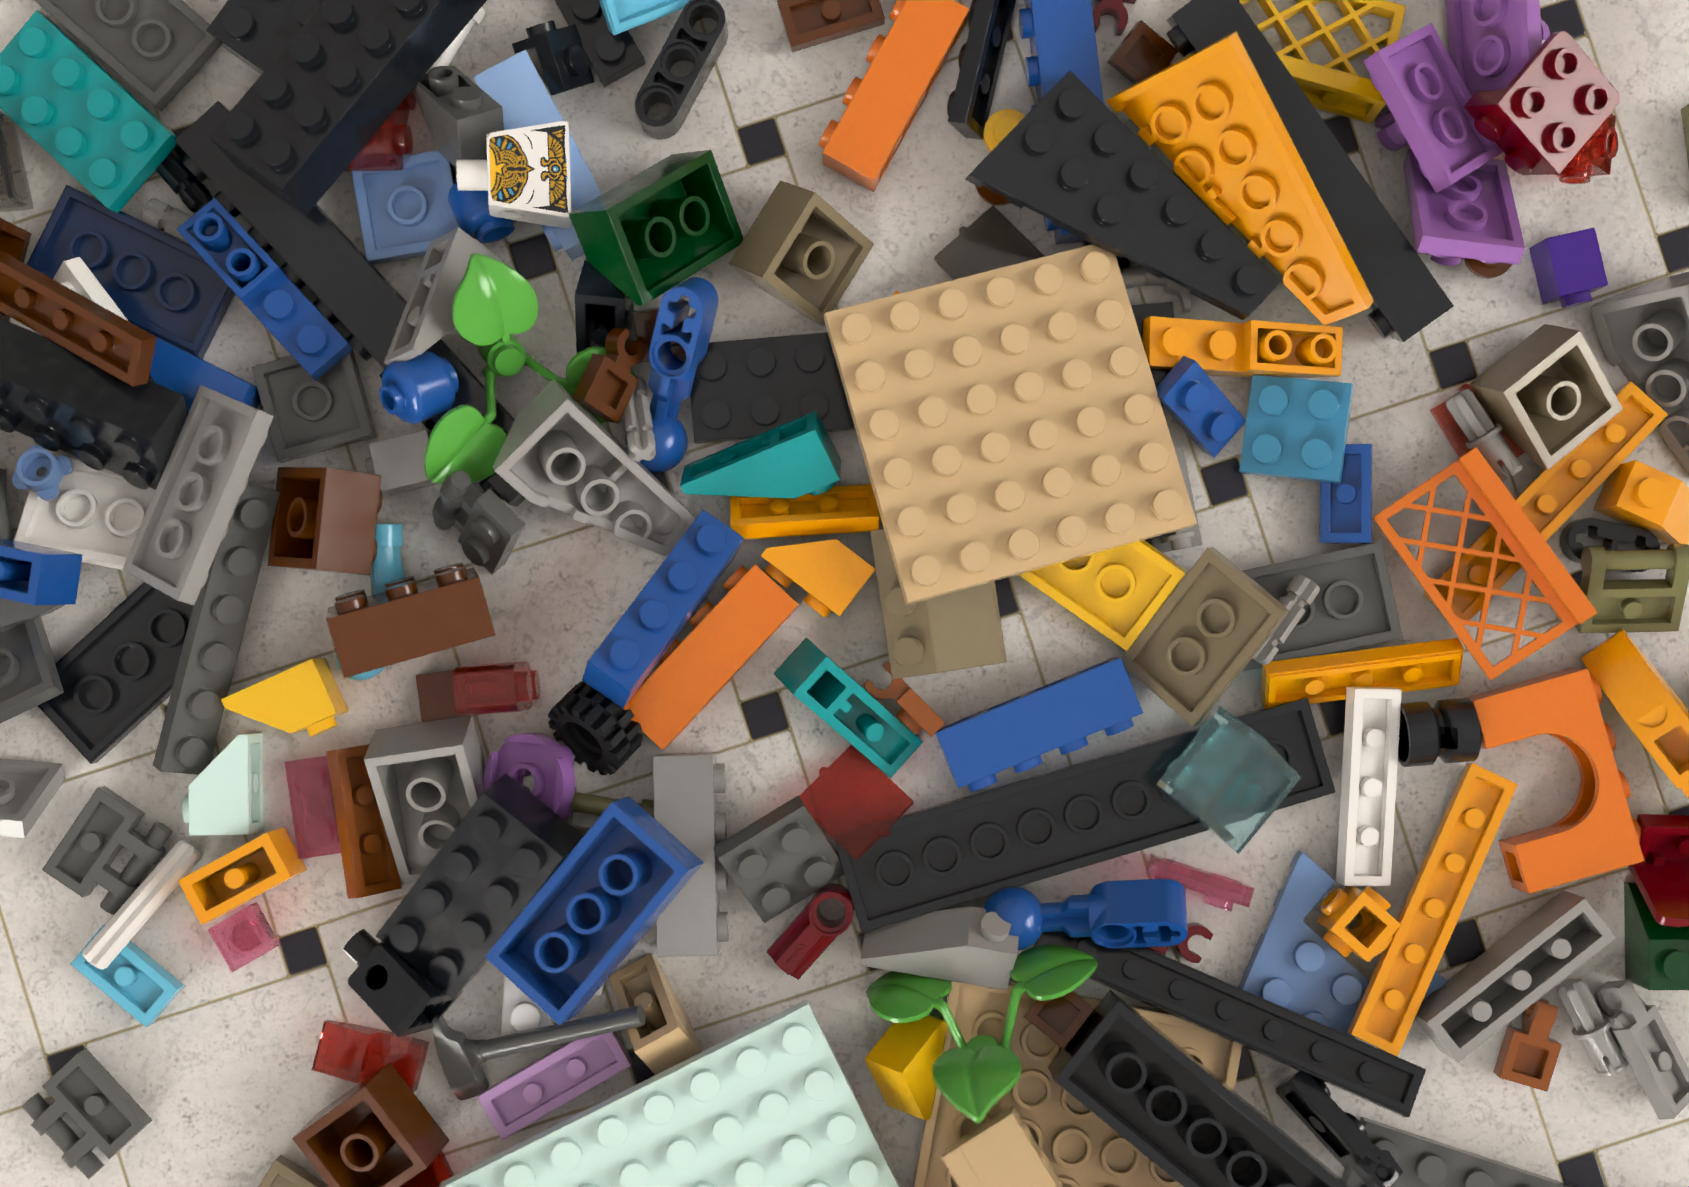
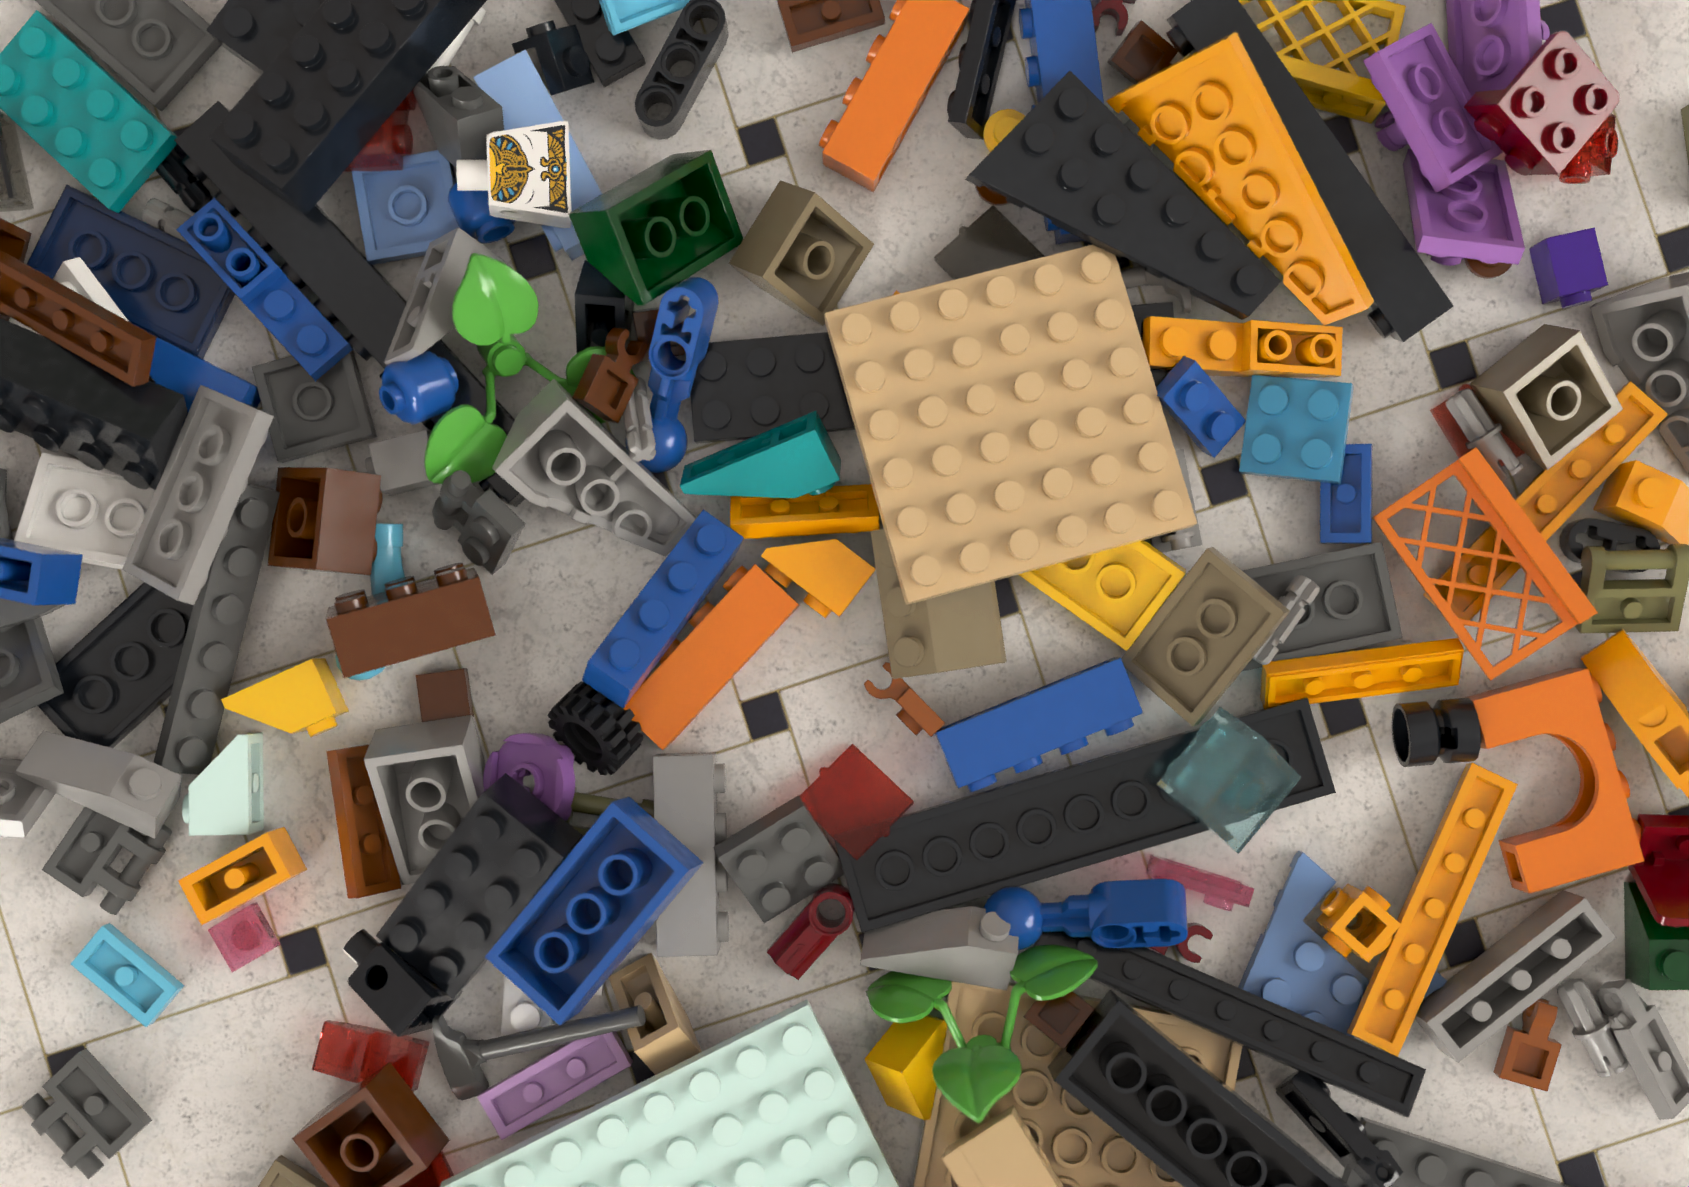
(32, 462): medium blue plate -> none
(104, 780): none -> light grey slope
(141, 905): white axle -> none
(312, 807): clear pink plate -> none
(495, 688): clear red brick -> none
(847, 707): teal slope -> none
(1368, 786): white plate -> none

